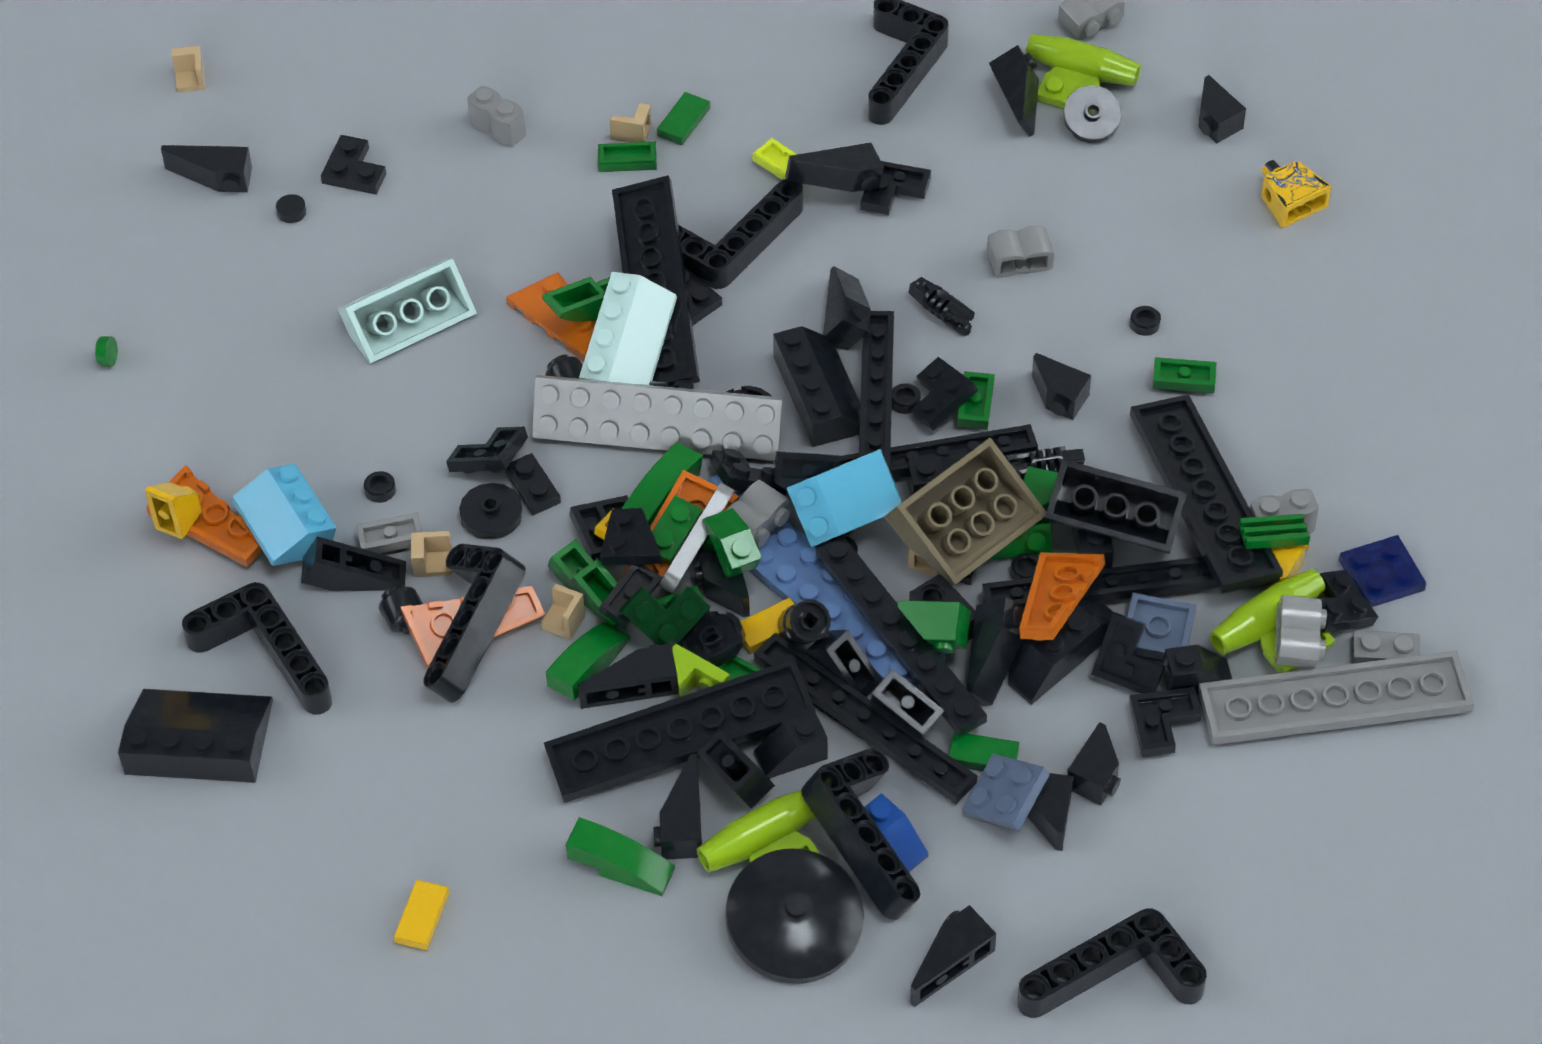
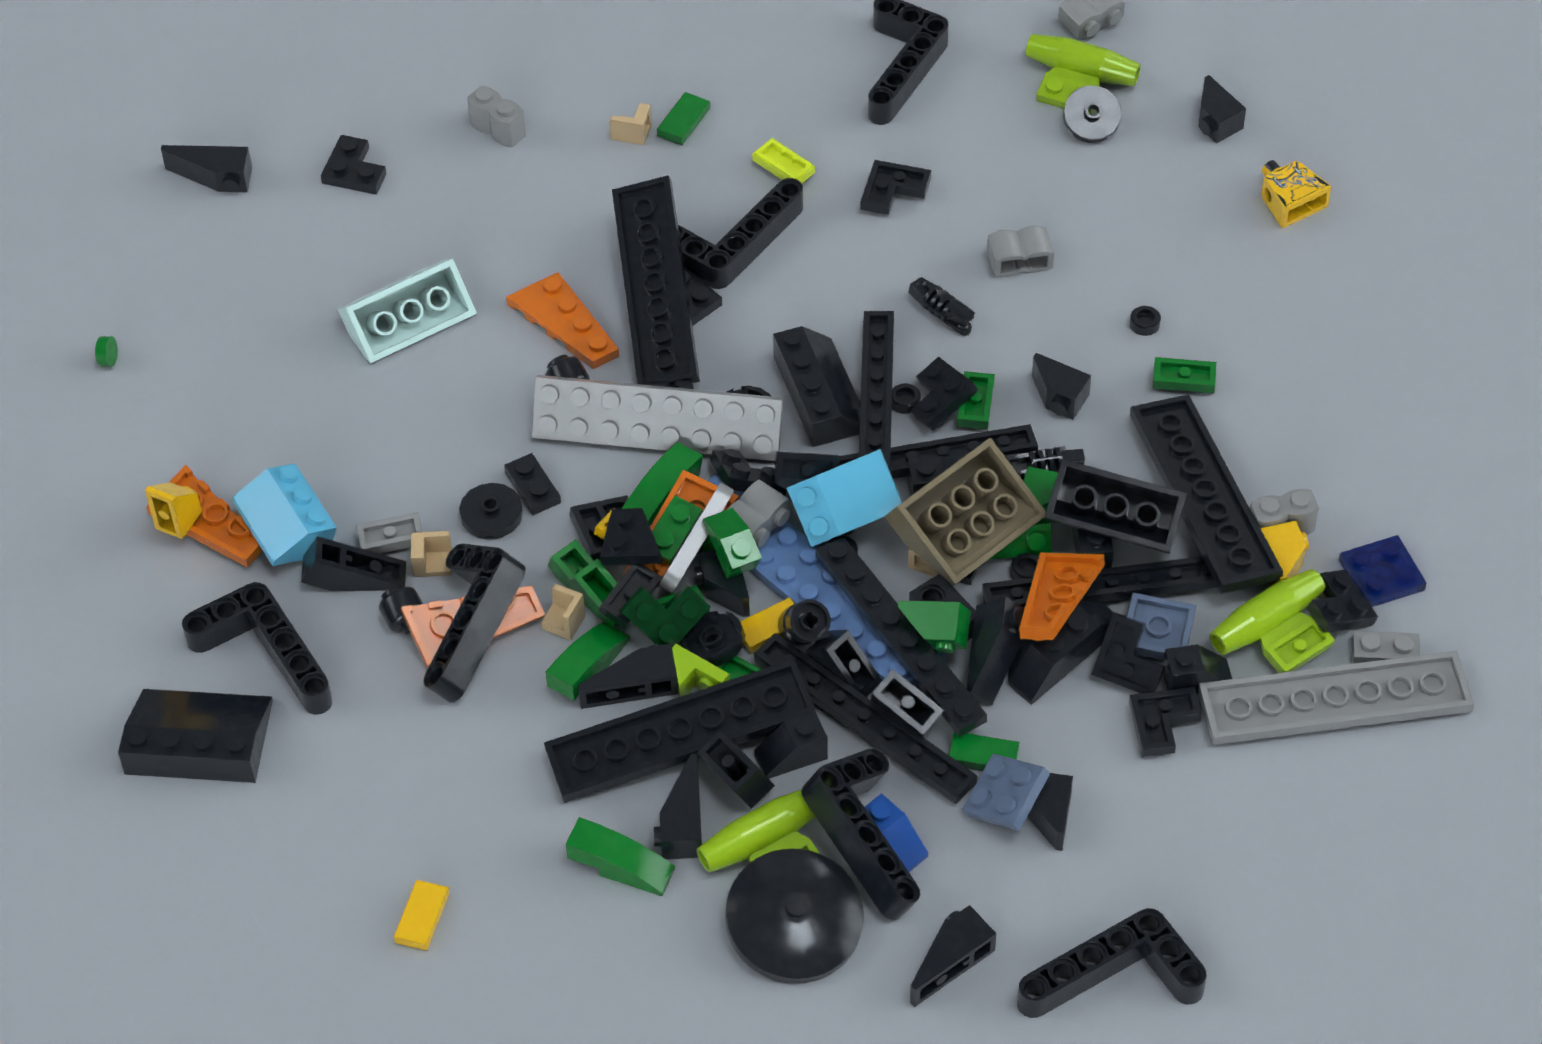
(188, 68): tan panel -> none
(291, 208): black tile -> none
(379, 486): black tile -> none
(492, 456): black plate -> none
(578, 300): green slope -> none
(627, 156): green tile -> none
(629, 331): light aqua slope -> none
(841, 168): black slope -> none
(846, 310): black slope -> none
(1019, 84): black slope -> none
(1096, 767): black slope -> none
(1275, 530): green tile -> none
(1298, 631): light grey brick -> none

